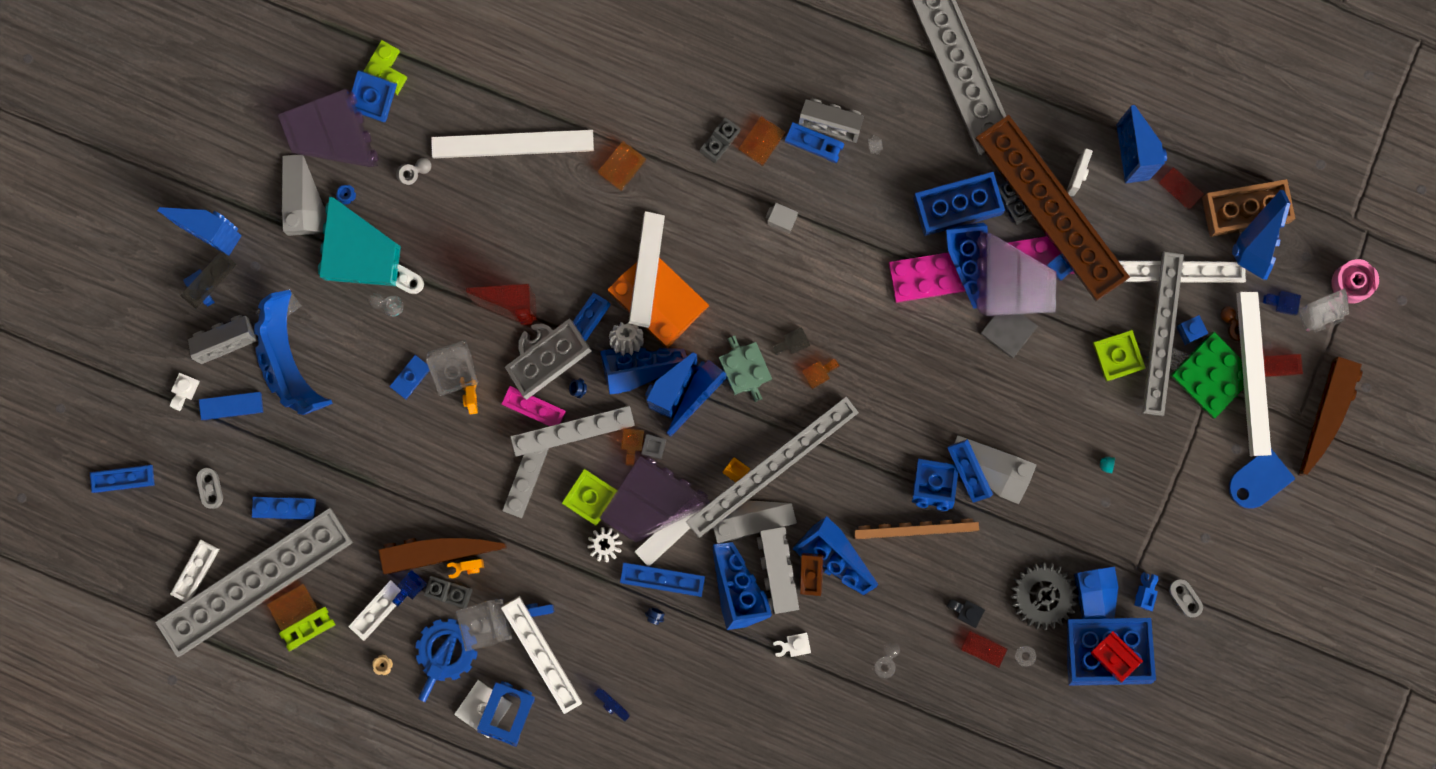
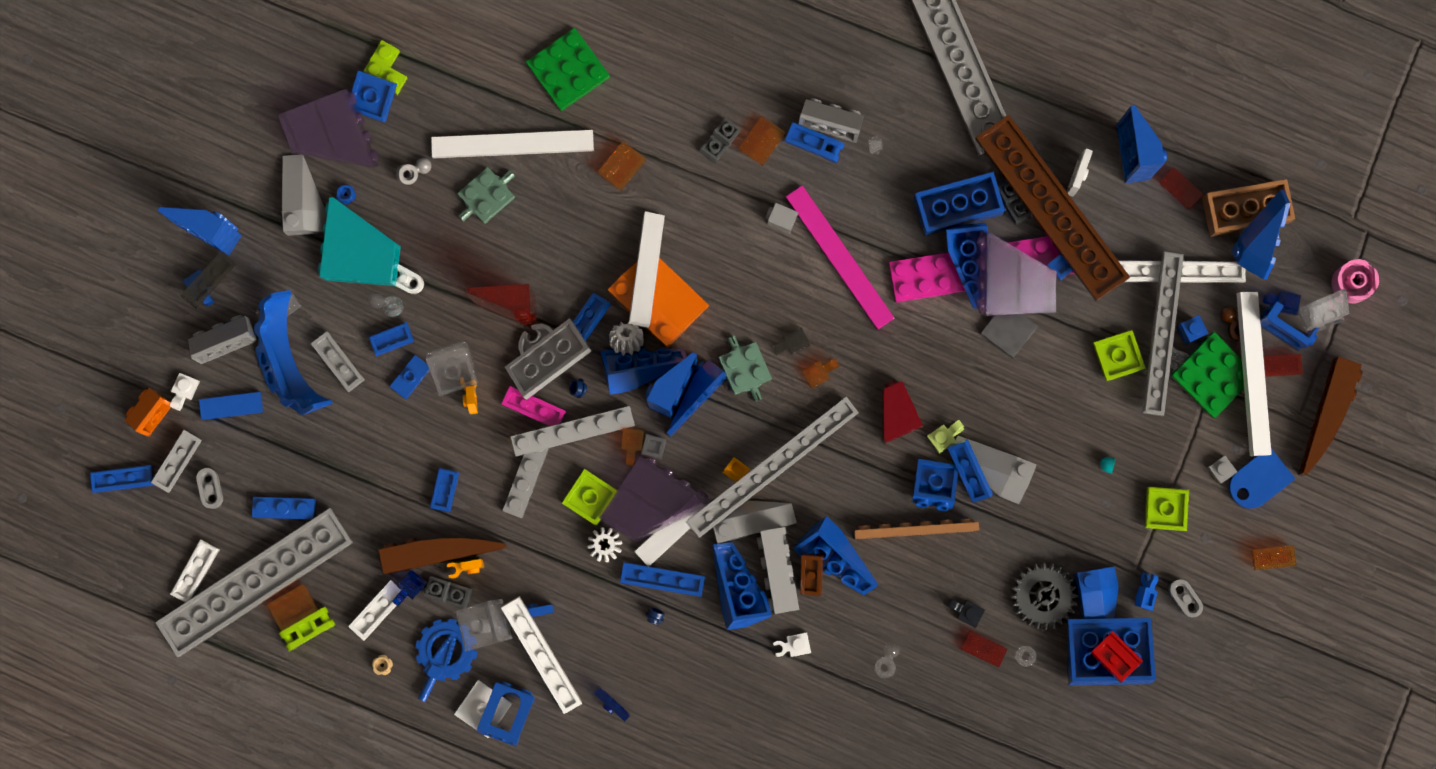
(148, 412): none -> orange slope
(176, 461): none -> light grey plate
(337, 361): none -> light grey plate
(391, 339): none -> blue plate
(444, 490): none -> blue plate
(486, 195): none -> sand green plate
(568, 69): none -> green plate
(840, 257): none -> dark pink tile
(898, 412): none -> dark red slope
(944, 437): none -> yellowish green plate
(1166, 509): none -> lime plate
(1222, 469): none -> light grey plate
(1273, 557): none -> clear orange plate
(1285, 332): none -> blue panel

